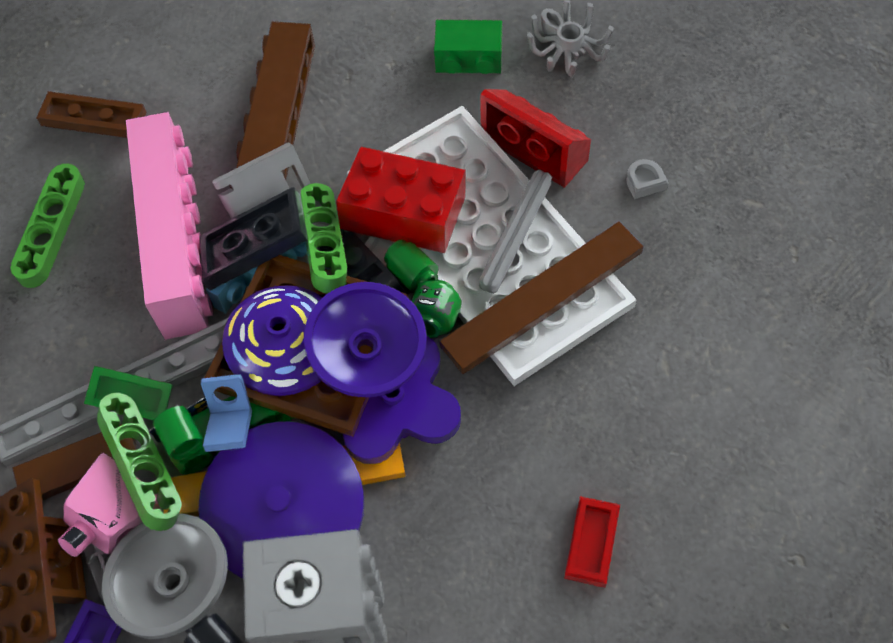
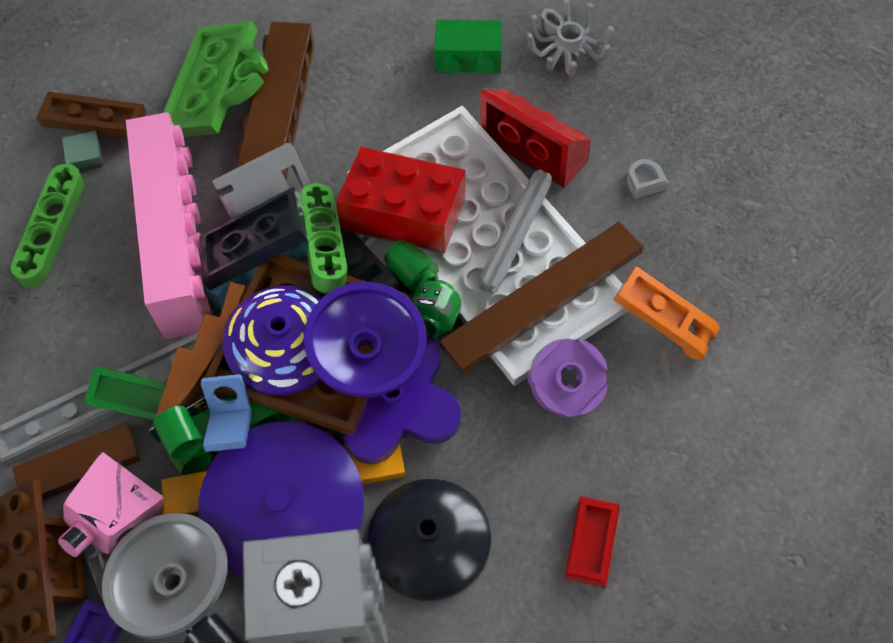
(83, 150): none -> sand green tile
(134, 460): bright green beam -> none
(191, 366): none -> dark orange slope
(215, 76): none -> bright green plate
(432, 564): none -> black dish
(590, 378): none -> medium lavender plate
(667, 312): none -> orange plate

